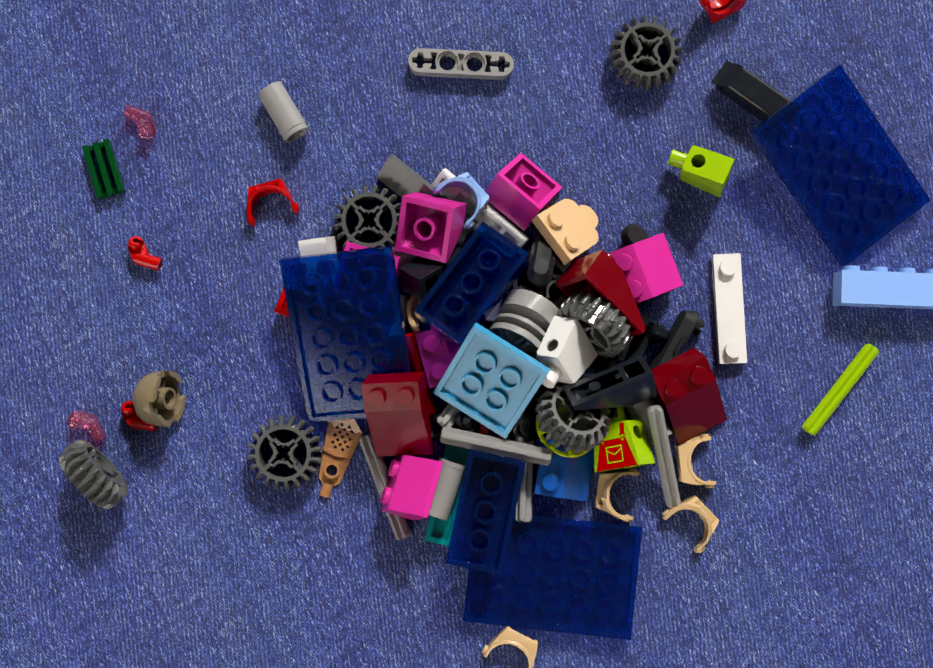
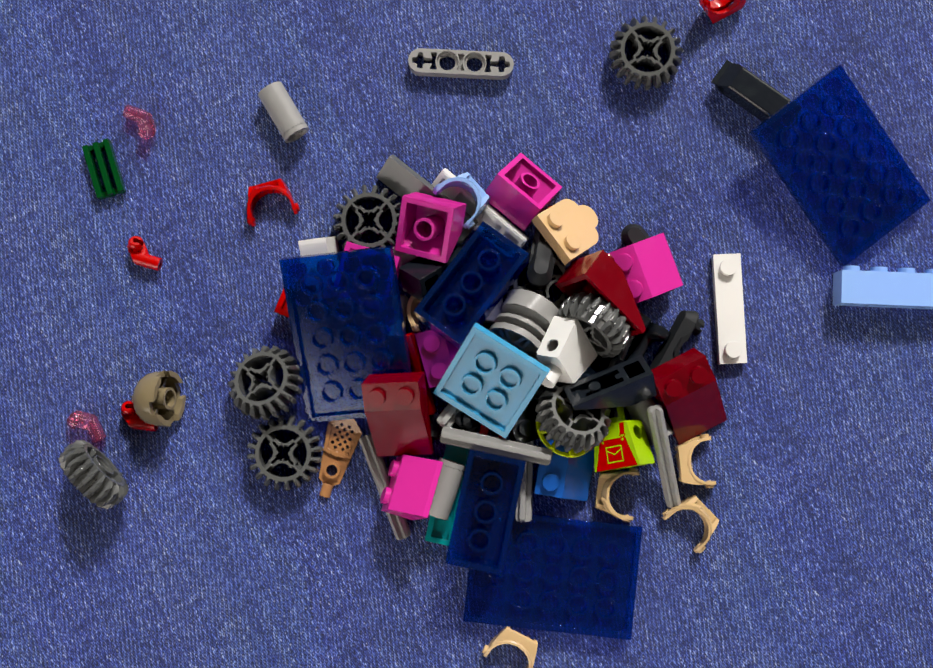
(268, 366): none -> dark grey gear
(712, 171): lime torso -> none
(840, 389): lime axle -> none

